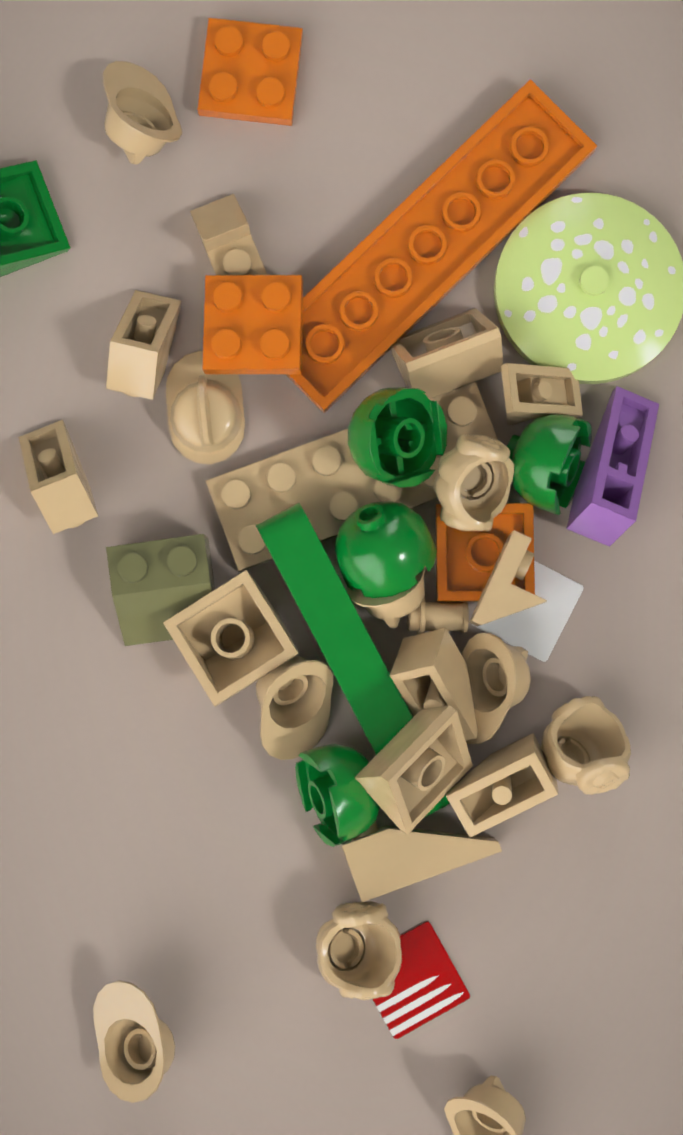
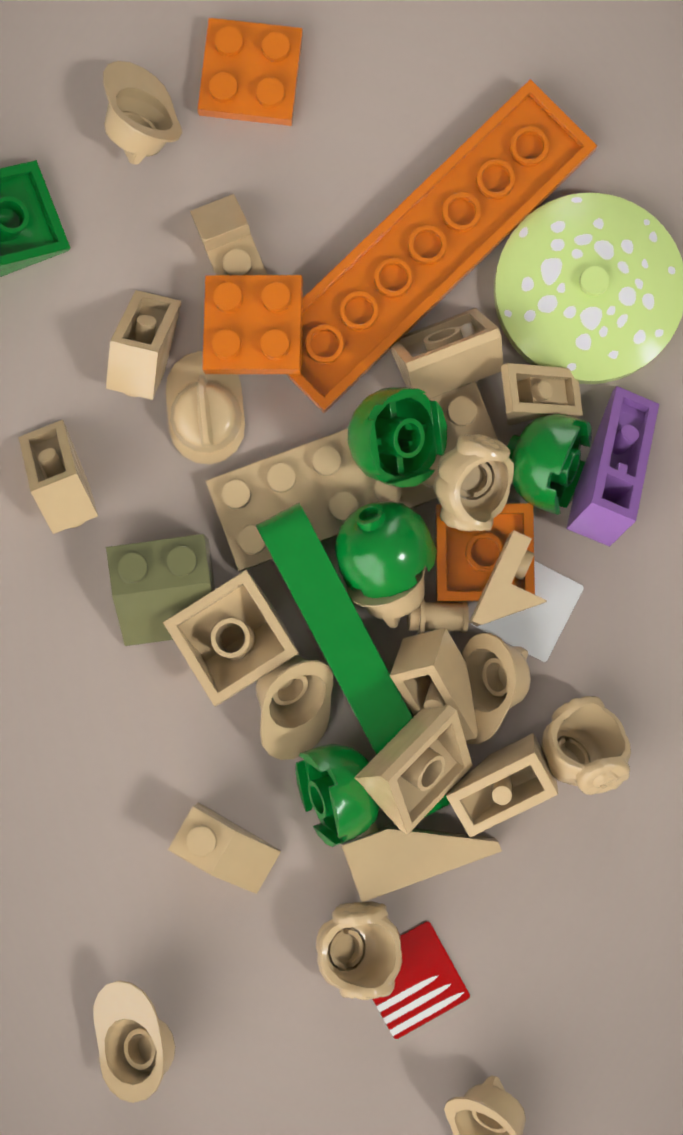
(224, 849): none -> tan slope

